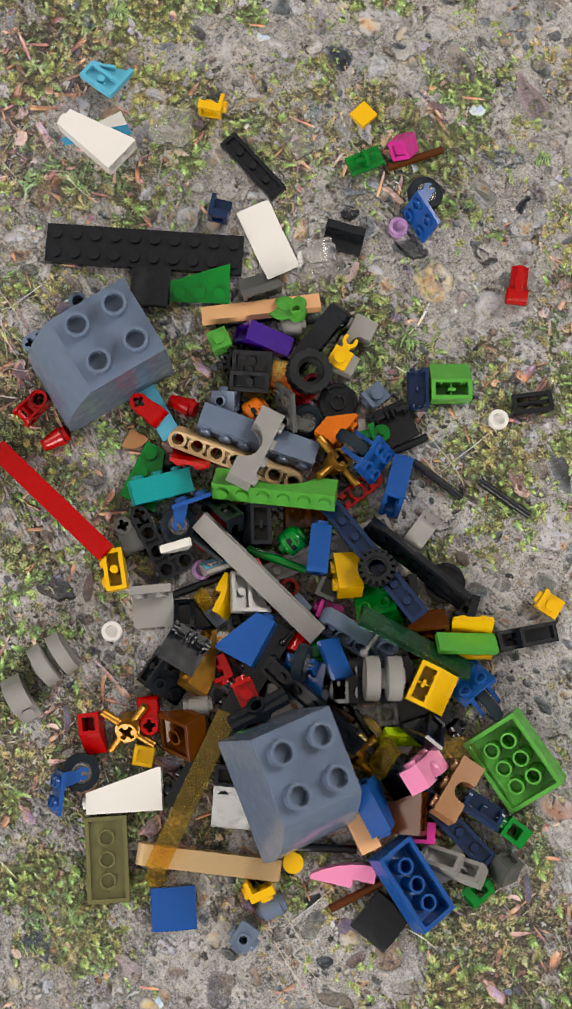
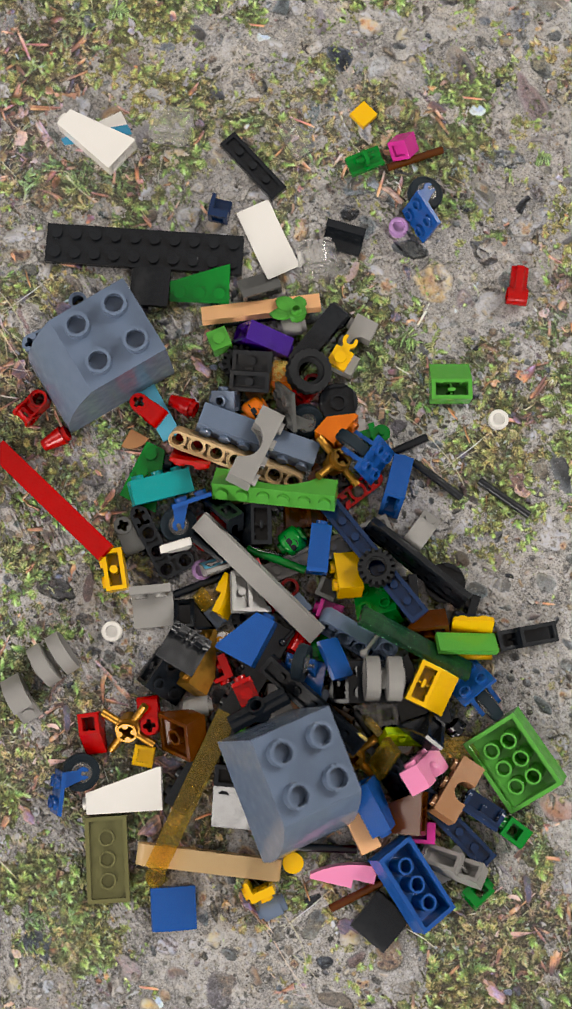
(105, 77): medium azure wing -> none
(211, 109): yellow bracket -> none
(247, 929): sand blue brick -> none
(374, 397): sand blue bracket -> none
(398, 421): black hinge -> none
(418, 390): dark blue hinge -> none
(505, 868): dark grey panel -> none
(515, 405): black tile -> none
(548, 603): yellow bracket -> none

